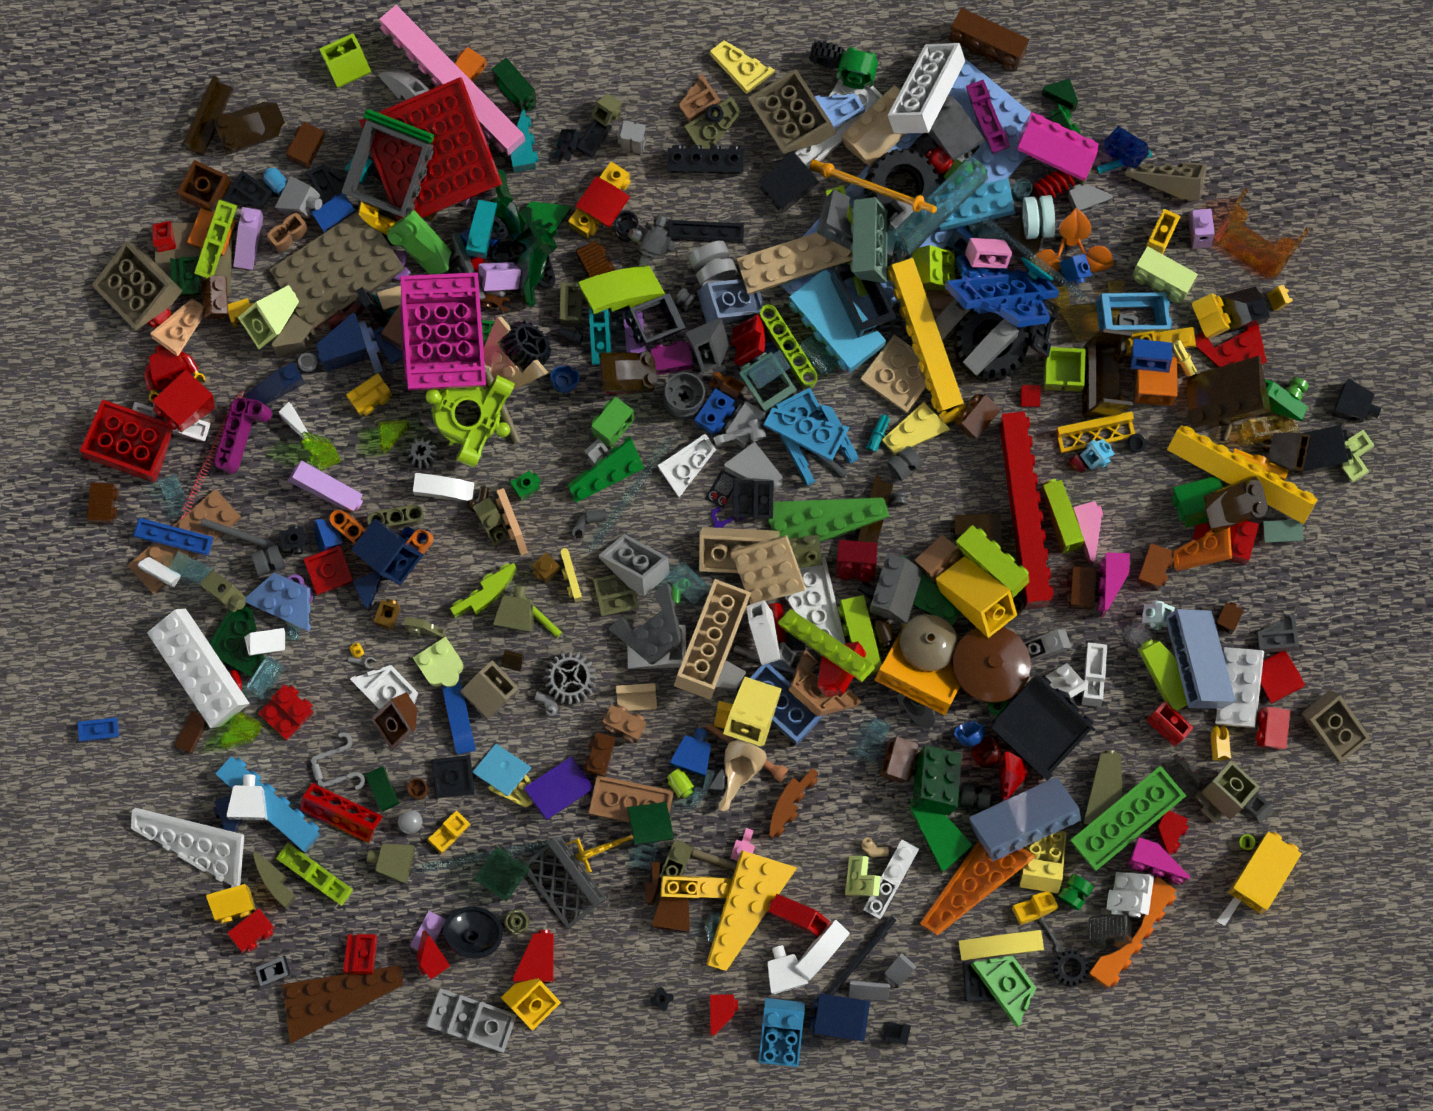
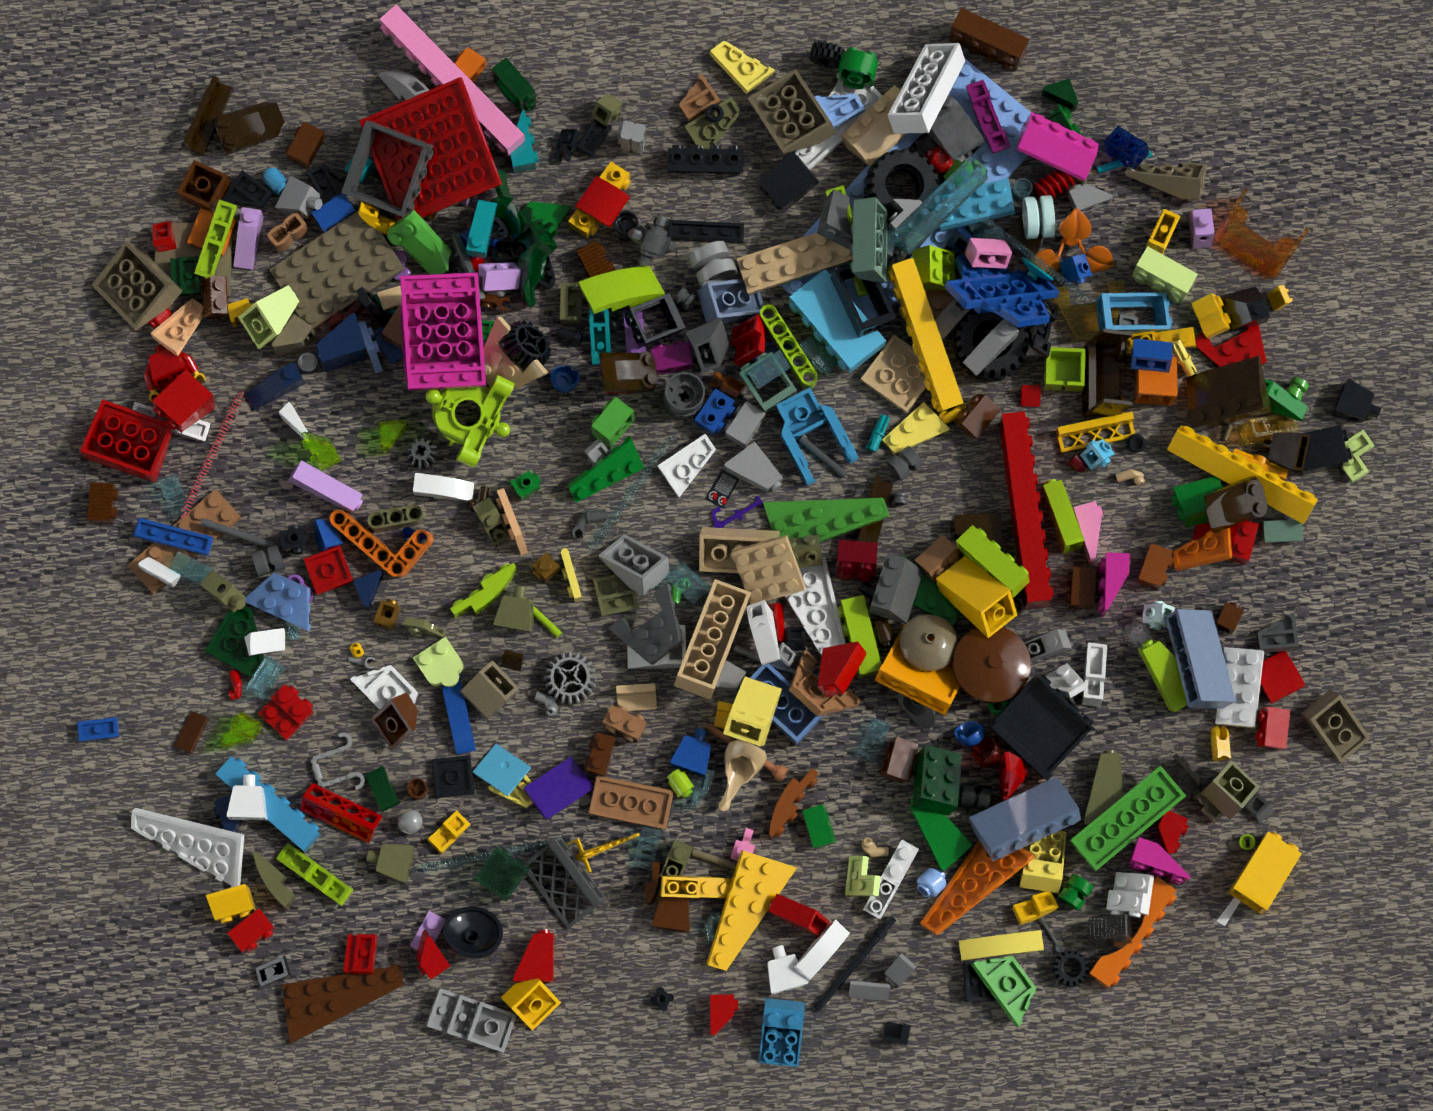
(198, 668): white brick -> none
(241, 414): magenta beam -> none
(345, 60): lime slope -> none
(369, 395): yellow brick -> none
(387, 552): dark blue slope -> none
(398, 126): green axle -> none
(505, 414): dark tan bar -> none
(510, 920): olive plate -> none
(650, 823): dark green slope -> none
(718, 783): dark grey slope -> none
(752, 498): black slope -> none
(754, 429): light grey brick -> none
(815, 435): dark azure wing -> none
(819, 826): none -> green hinge
(826, 645): lime plate -> none
(827, 170): light orange bar -> none
(839, 1016): dark blue slope -> none
(931, 882): none -> light blue head
(1132, 474): none -> tan arm
(1169, 723): red brick -> none

